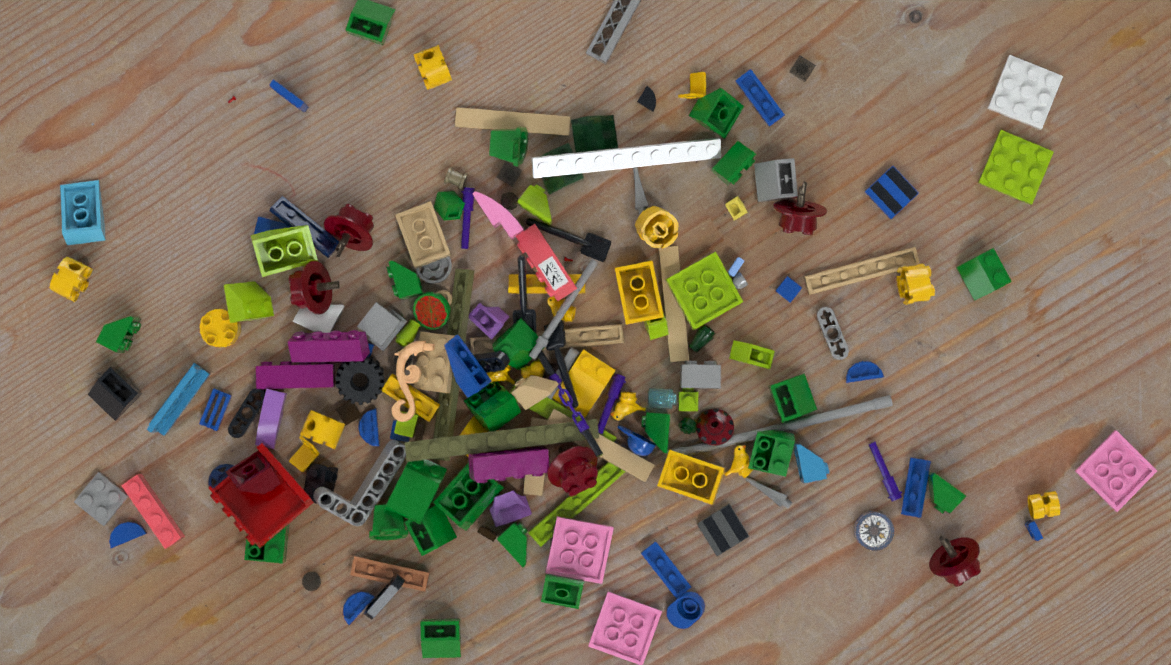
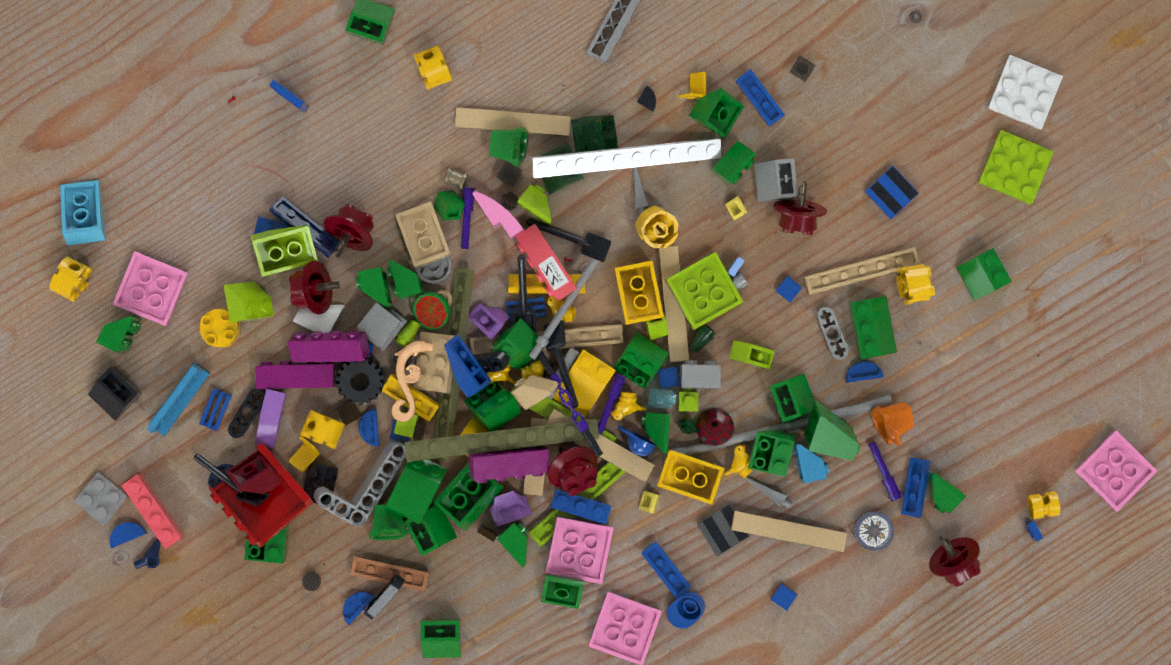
(150, 288): none -> bright pink plate
(150, 557): none -> dark blue animal
(248, 497): none -> black piece
(376, 285): none -> green slope
(542, 306): none -> blue tile
(581, 506): none -> blue plate
(640, 360): none -> green slope
(649, 501): none -> light yellow slope
(669, 377): none -> blue tile
(783, 597): none -> blue tile
(788, 531): none -> tan tile
(830, 434): none -> green slope
(872, 327): none -> green slope
(892, 421): none -> orange container

